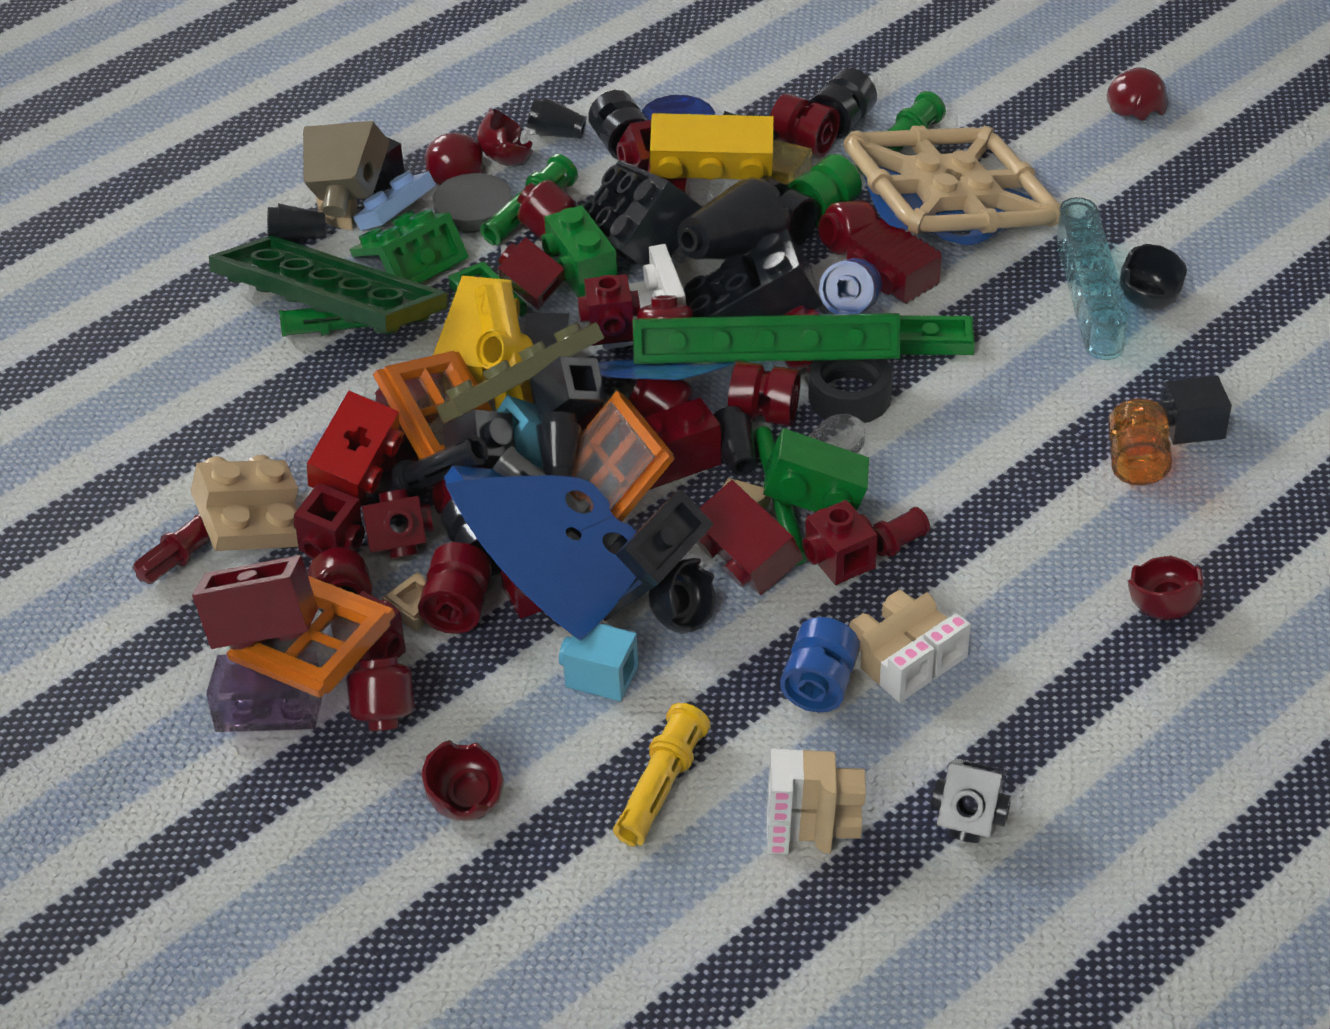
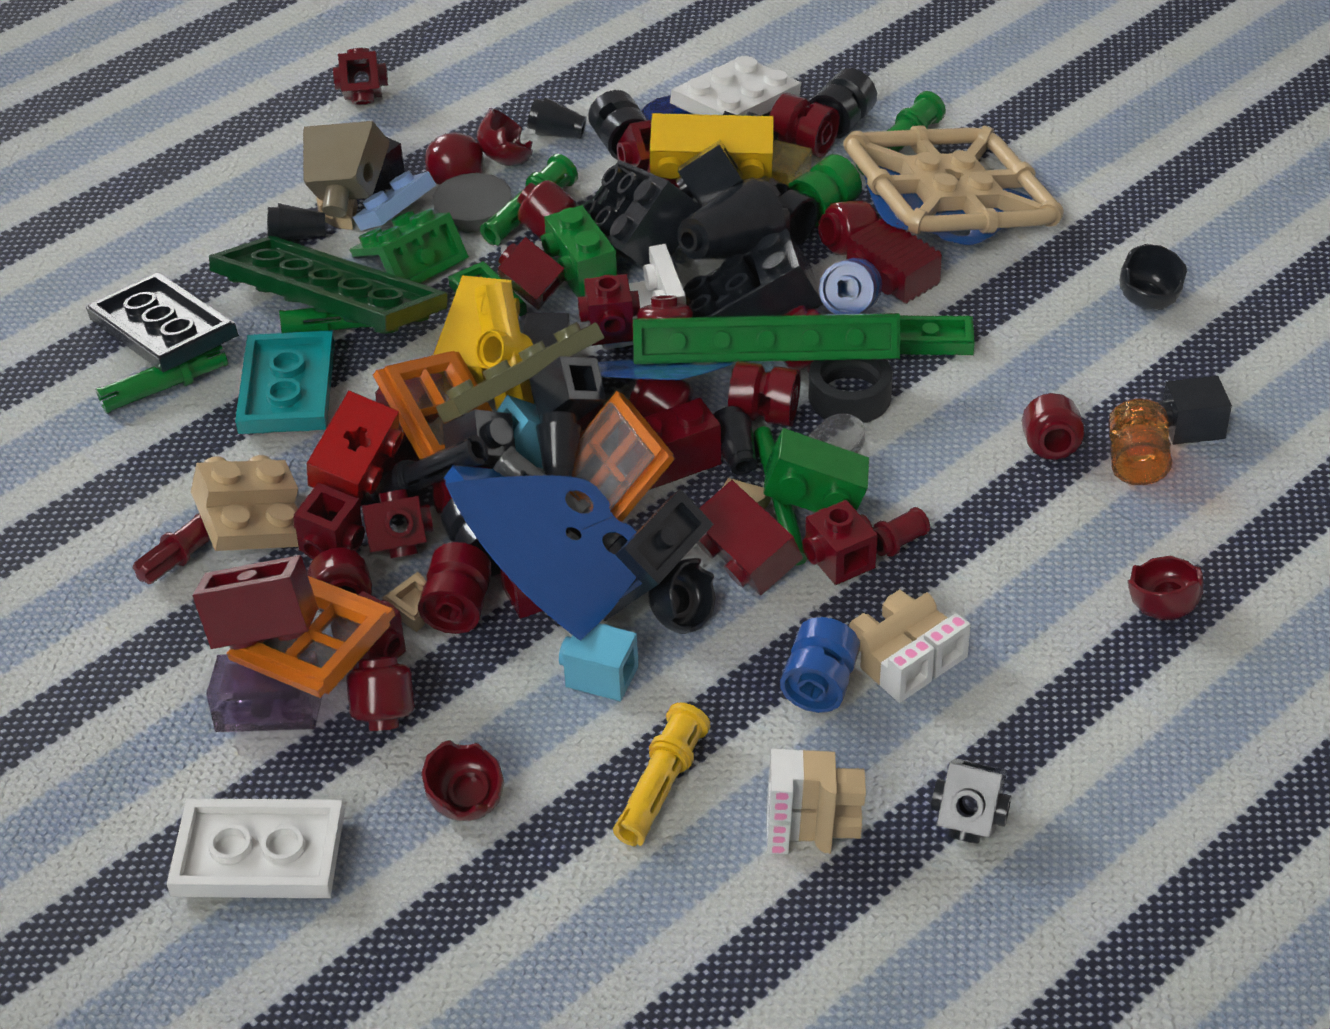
(153, 380): none -> green pin
(161, 321): none -> black tile
(257, 848): none -> white plate
(285, 382): none -> teal plate
(358, 62): none -> dark red brick
(708, 173): none -> black brick
(734, 88): none -> white plate
(1053, 426): none -> dark red head
(1092, 279): clear light blue beam -> none
(1137, 93): dark red hair -> none

